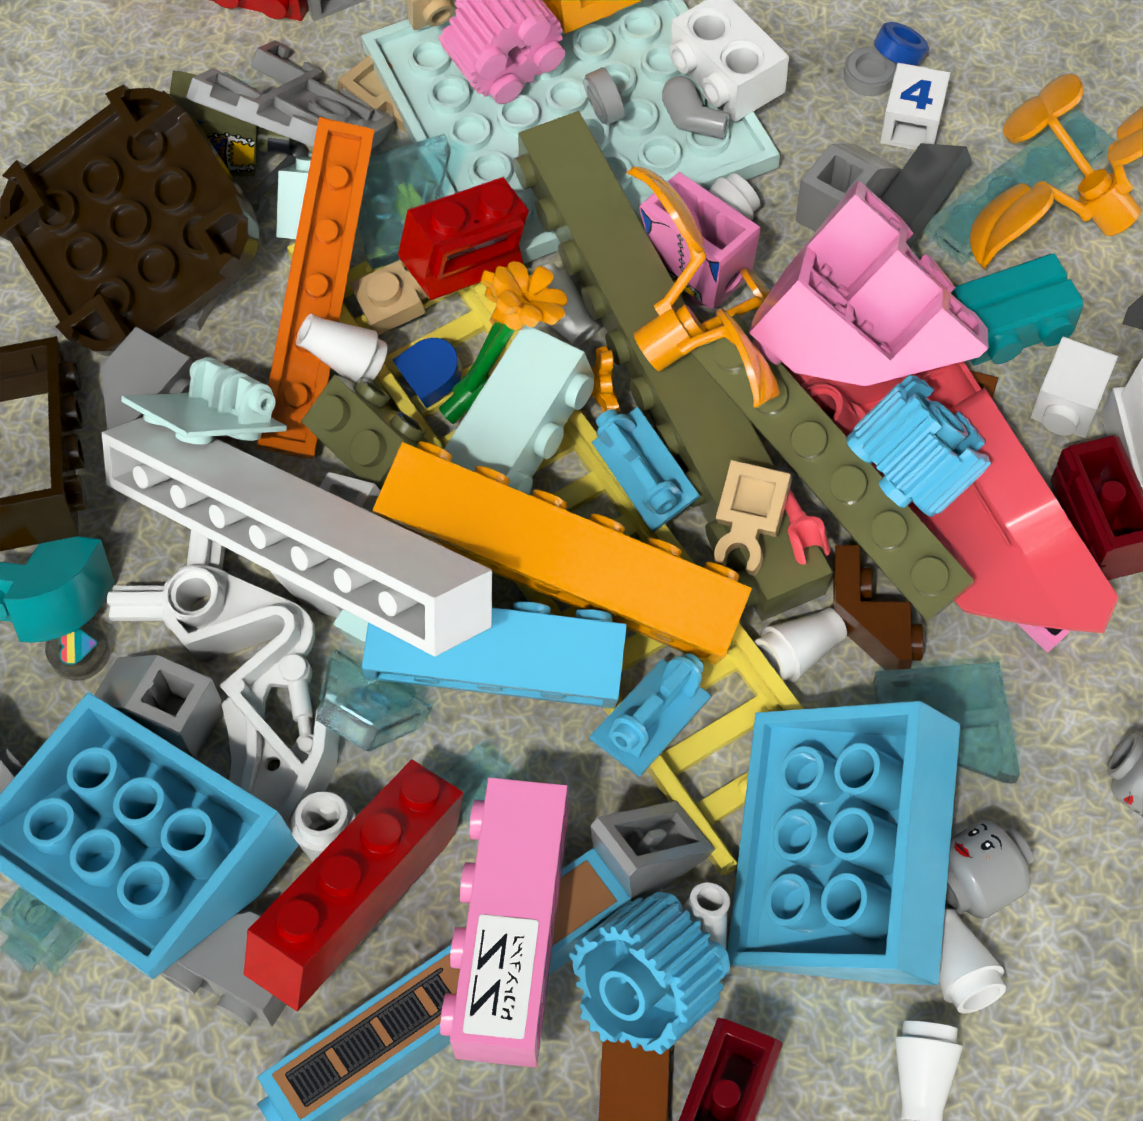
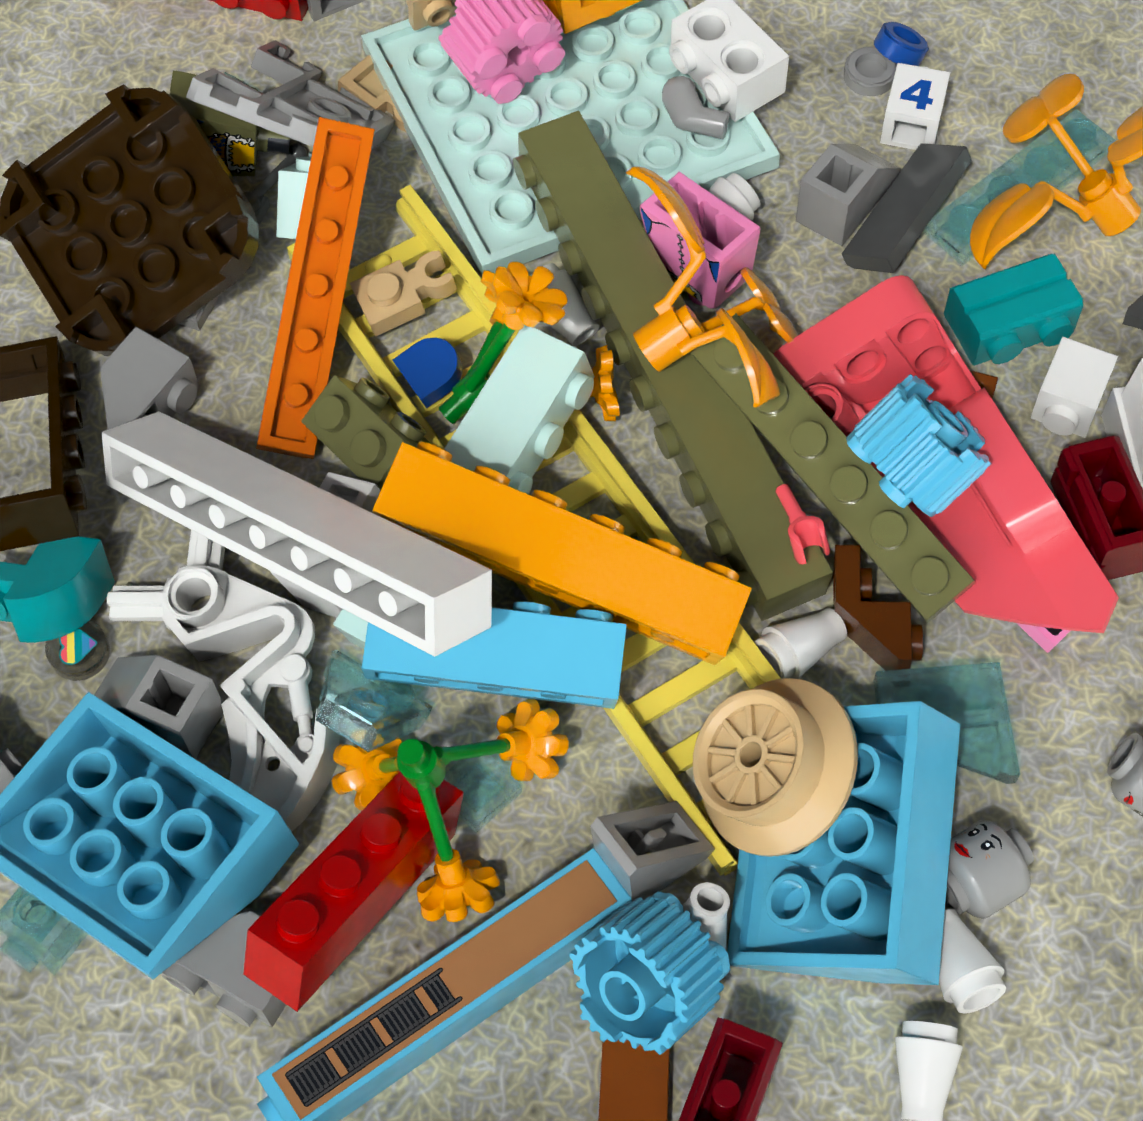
(217, 404): light aqua hinge -> none
(319, 821): white cone -> none
(343, 347): white cone -> none
(393, 185): clear light blue wing -> none
(461, 236): red window -> none
(509, 923): bright pink brick -> none
(523, 739): none -> light orange plant
(604, 96): light grey tile -> none
(643, 466): medium azure hinge -> none
(653, 713): medium azure hinge -> none
(751, 506): tan plate -> none
(776, 766): none -> tan piece
(864, 304): bright pink brick -> none

